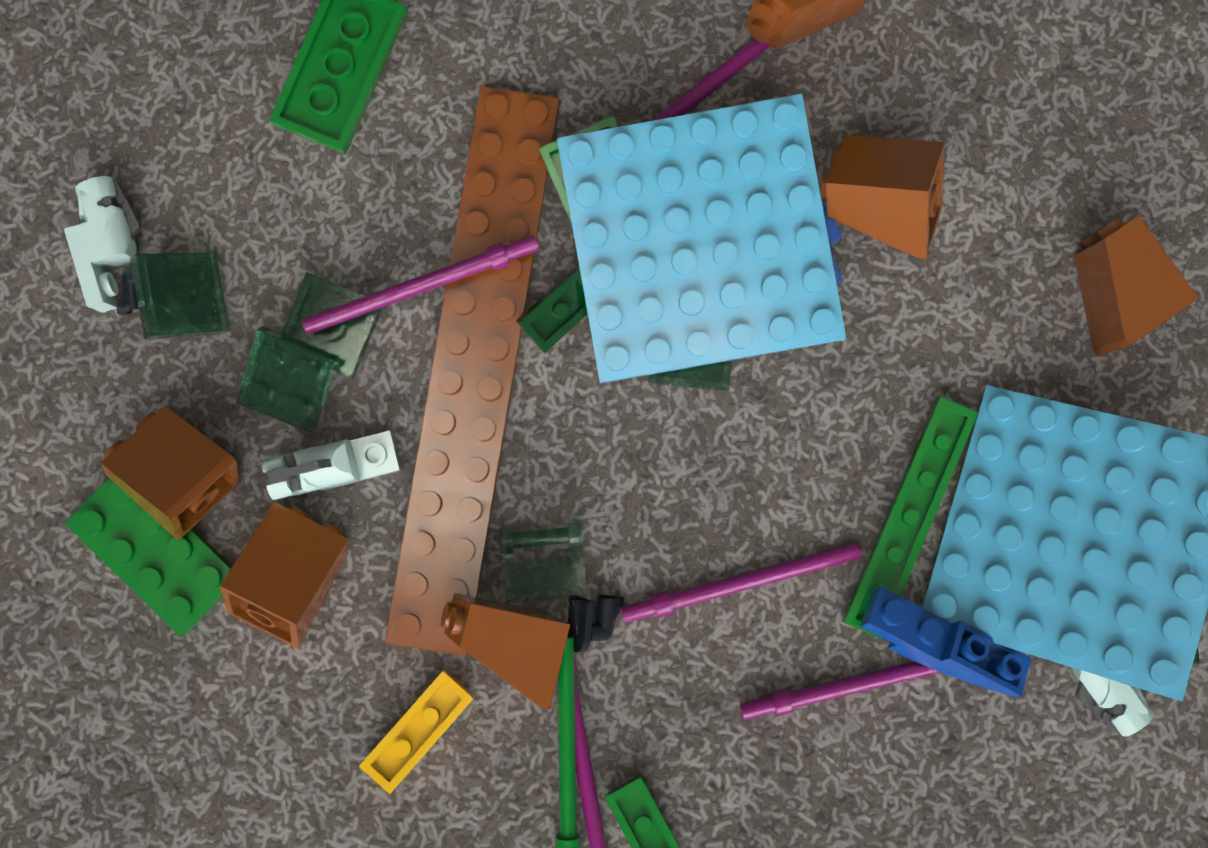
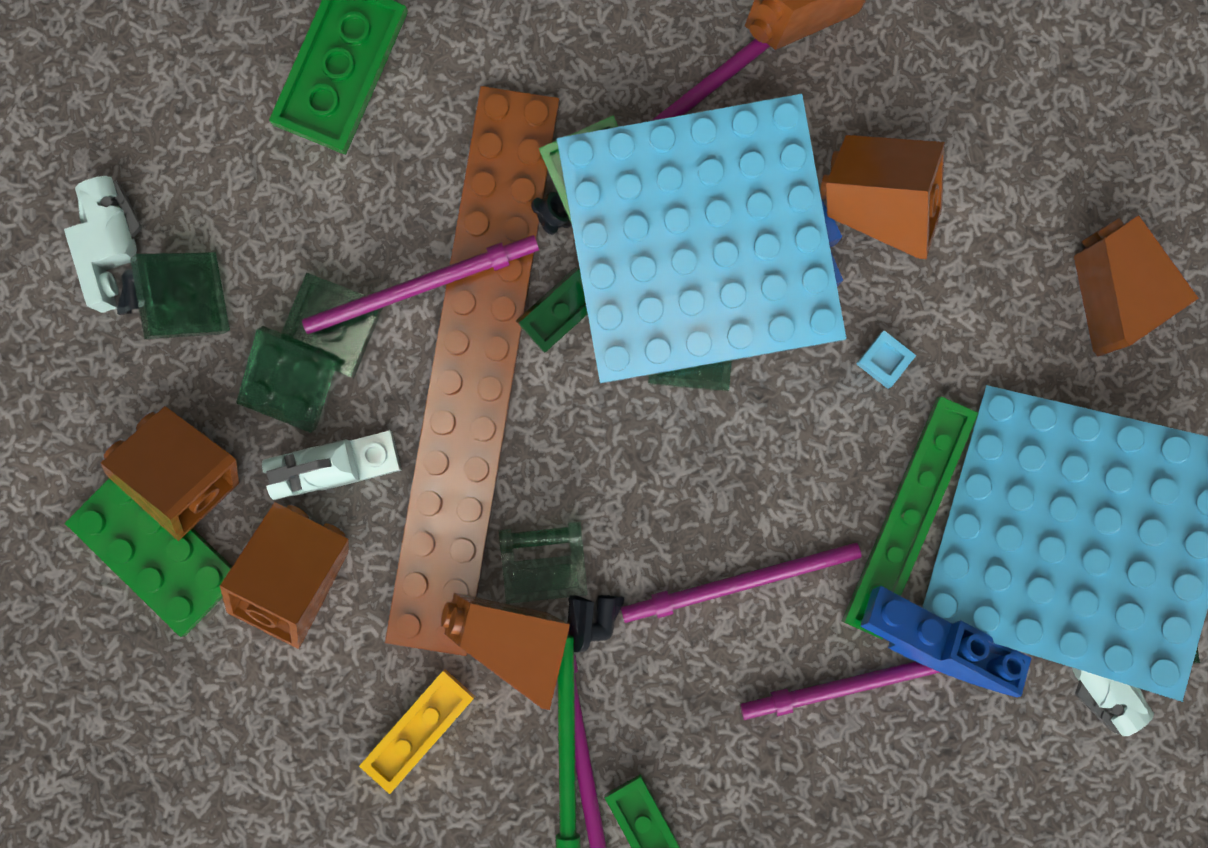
(551, 213): none -> black plate
(886, 359): none -> medium azure plate

